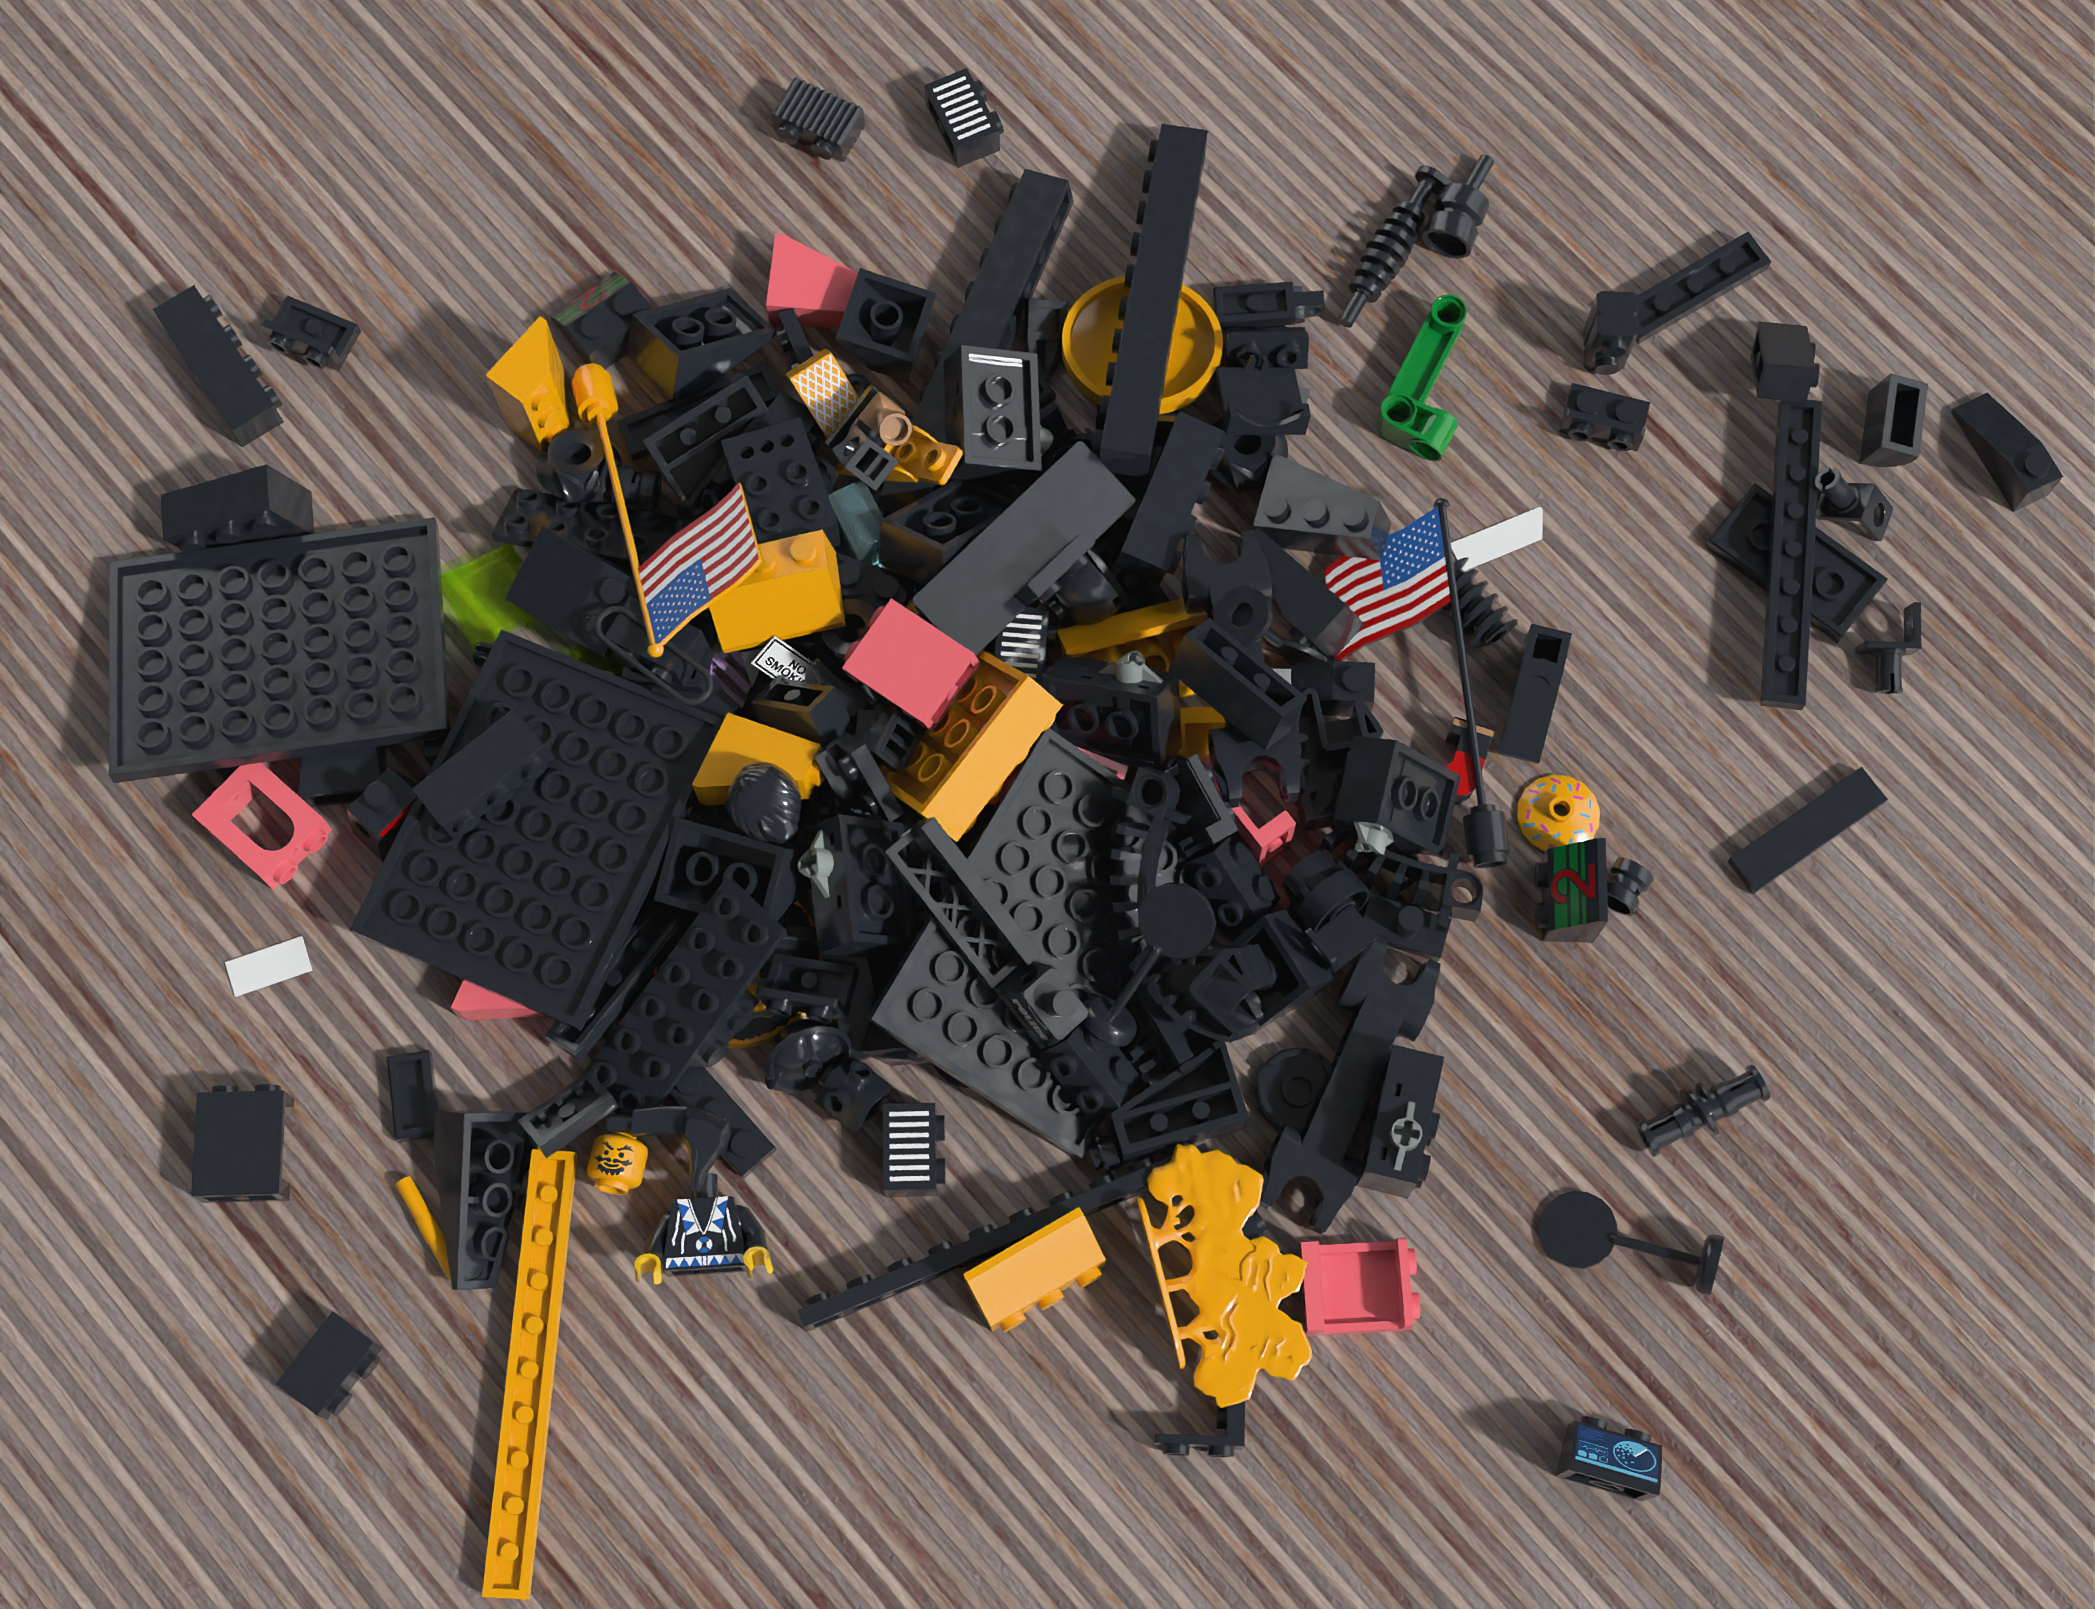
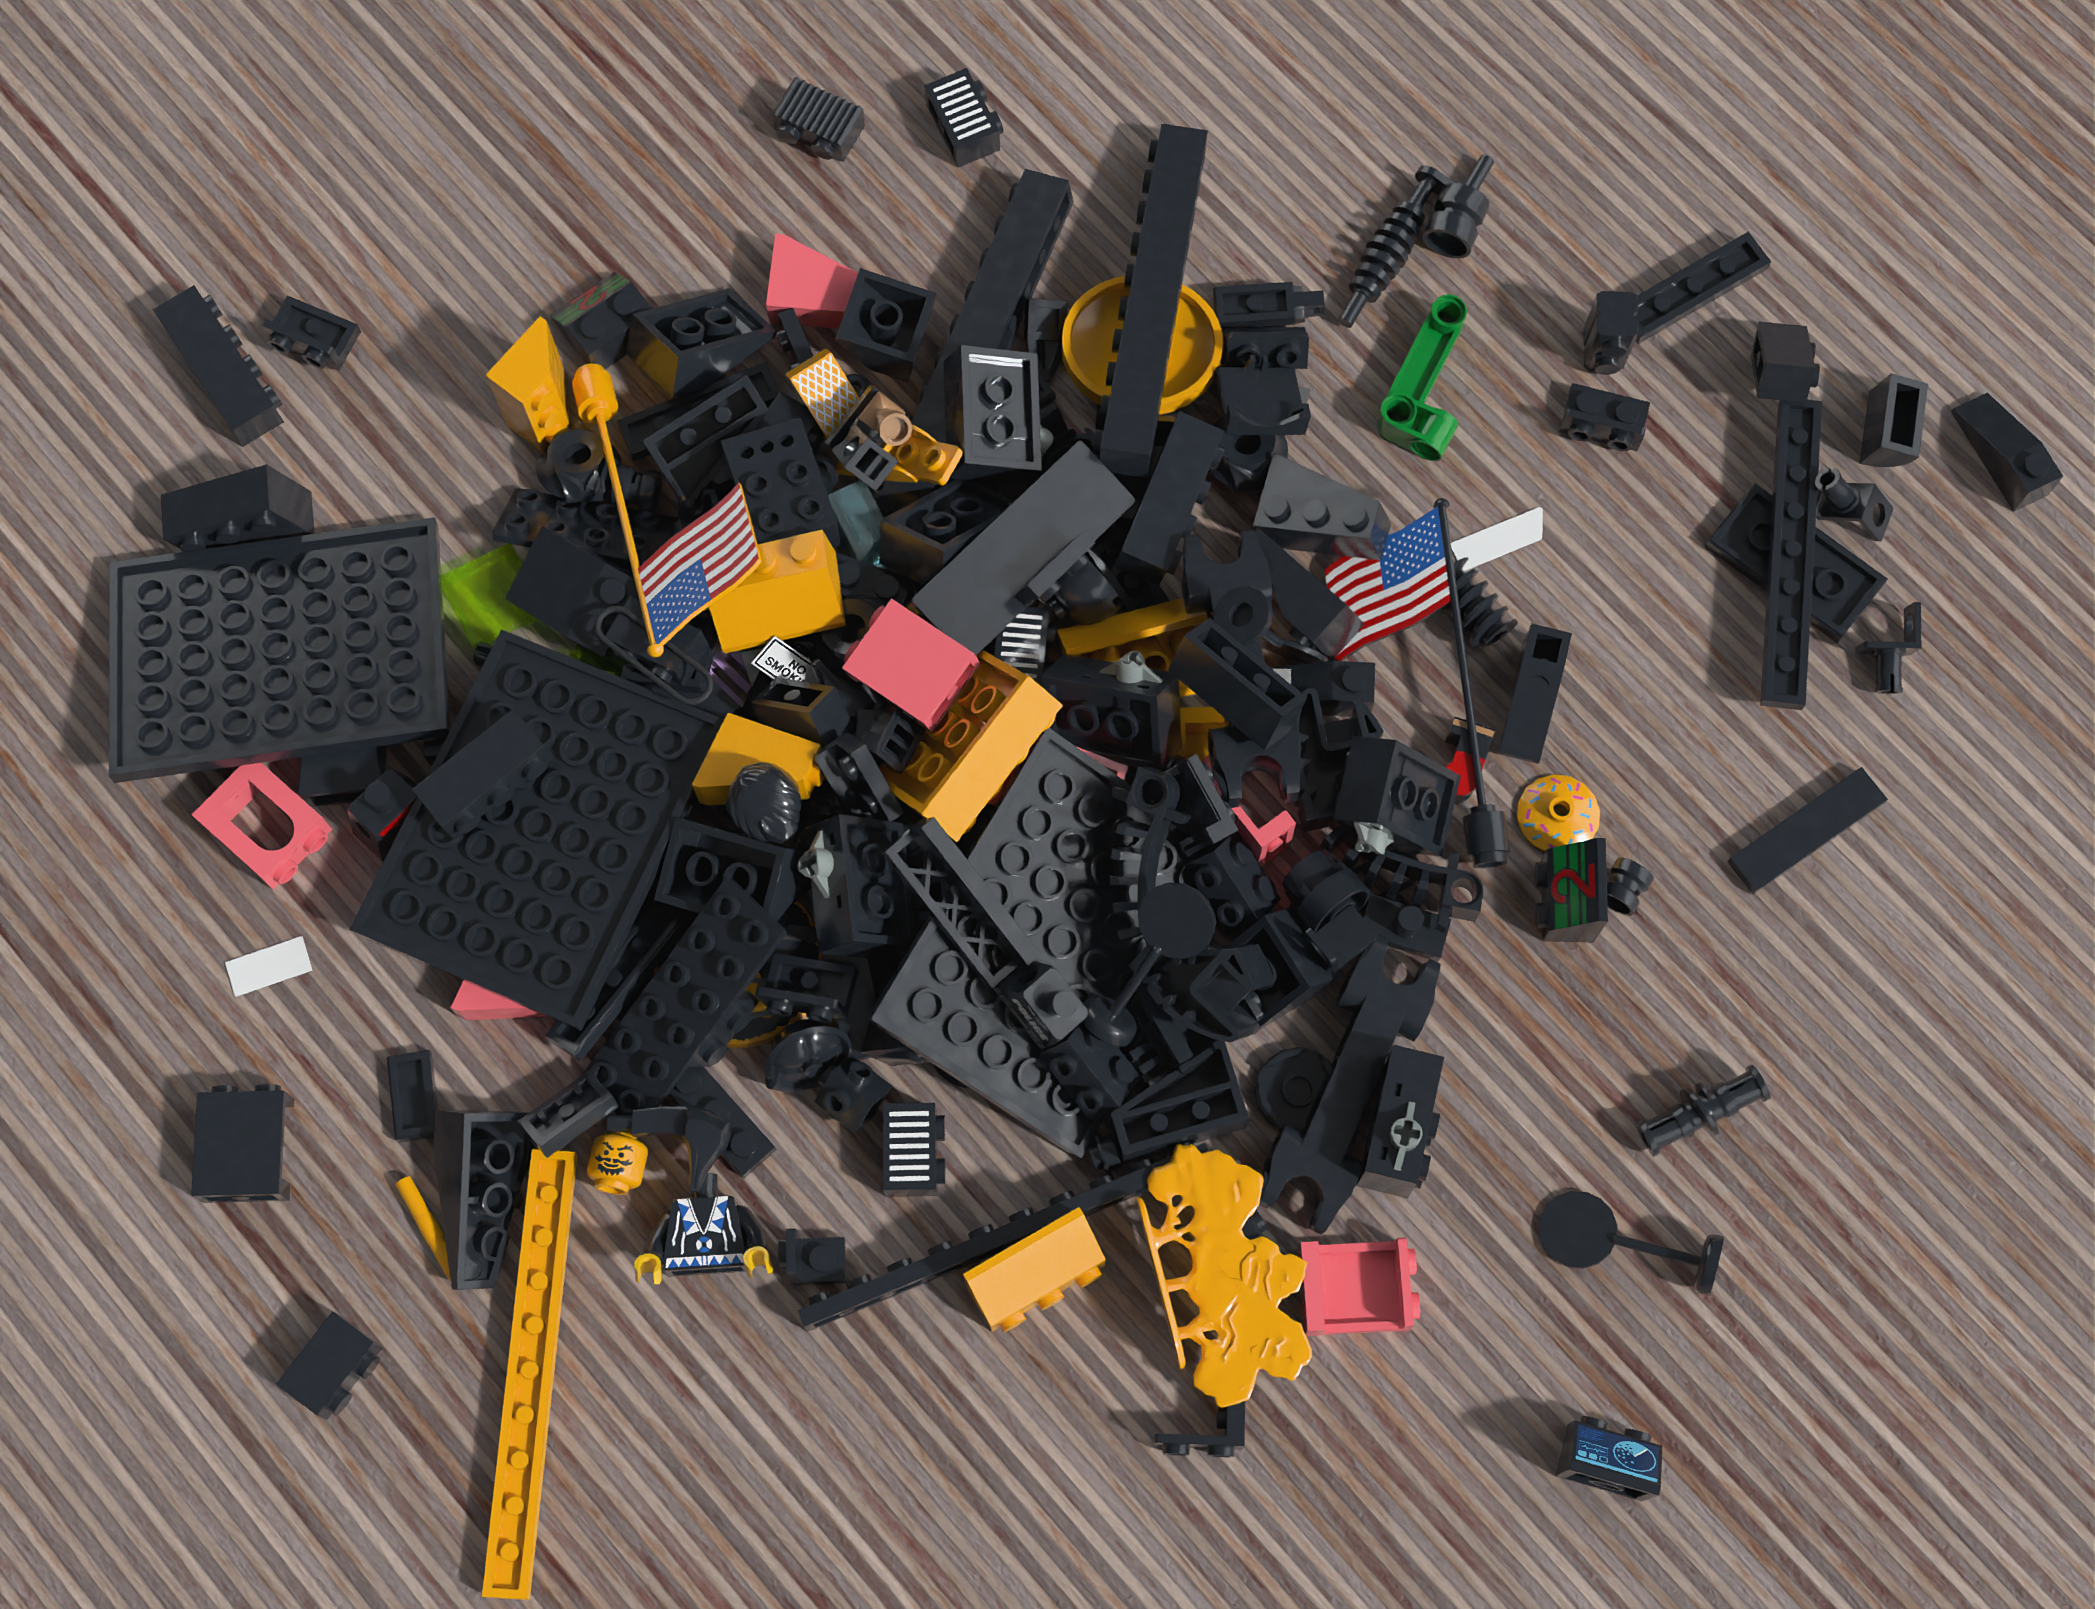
(812, 1259): none -> black bracket

